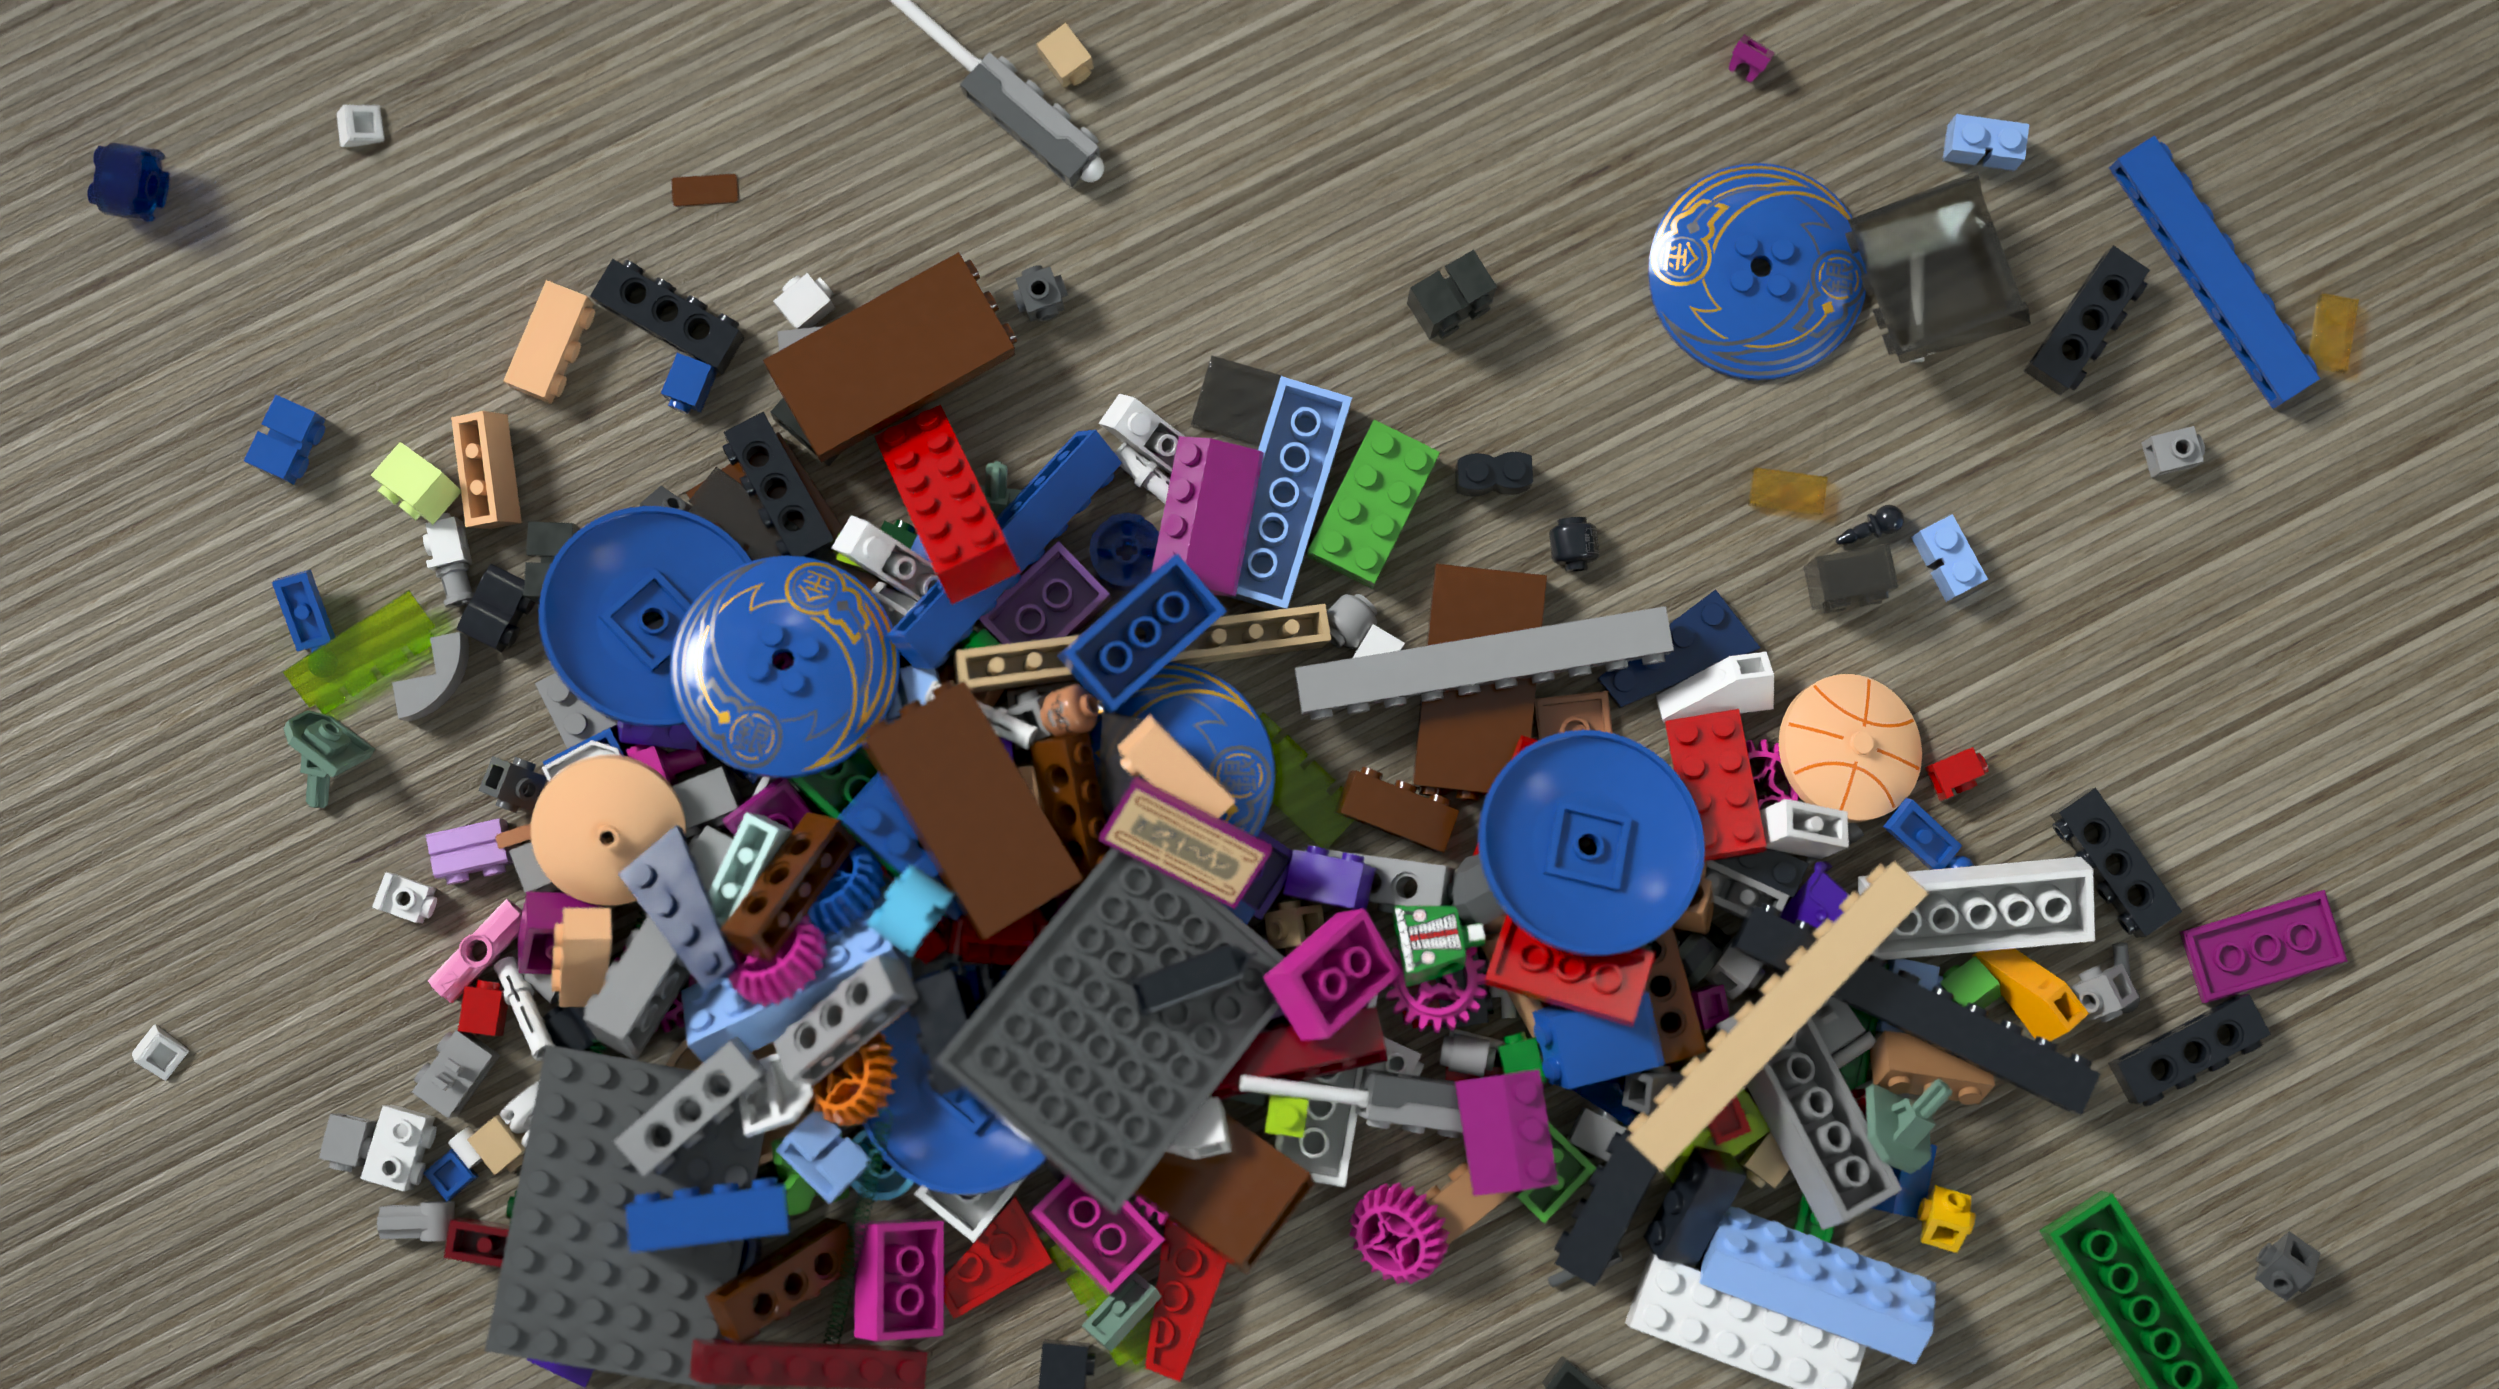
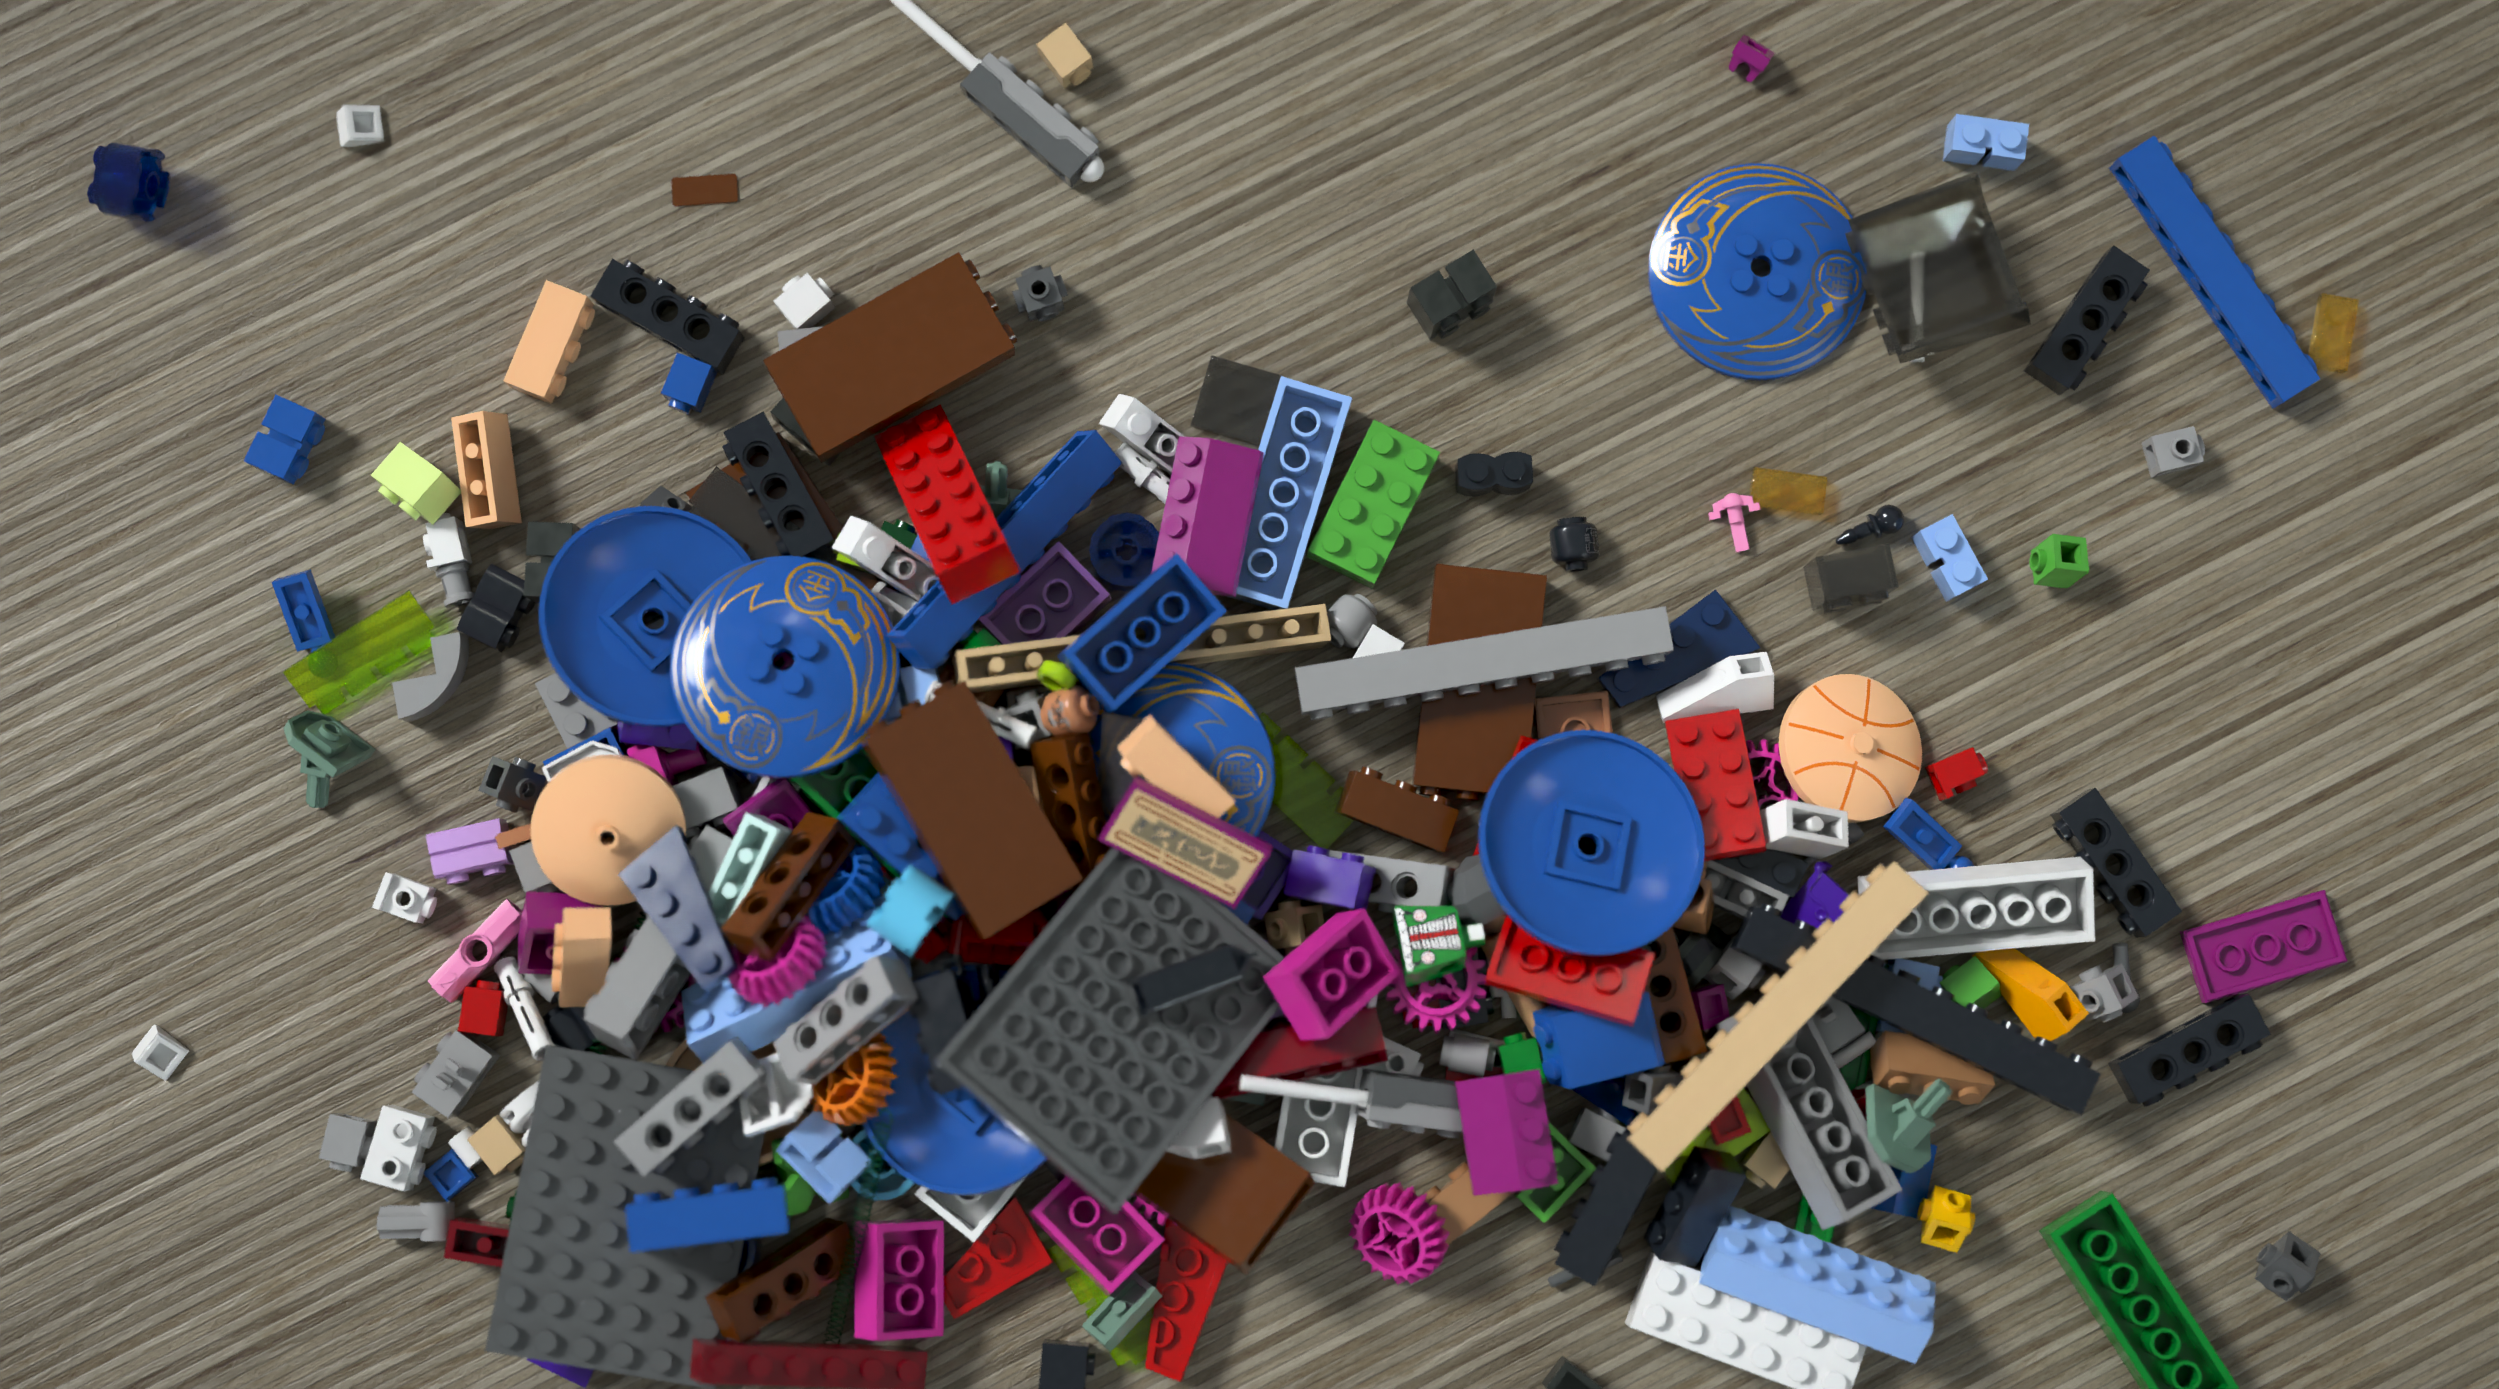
(1056, 676): none -> lime tile
(1286, 1115): lime brick -> none
(1733, 504): none -> bright pink piece
(2059, 561): none -> bright green brick

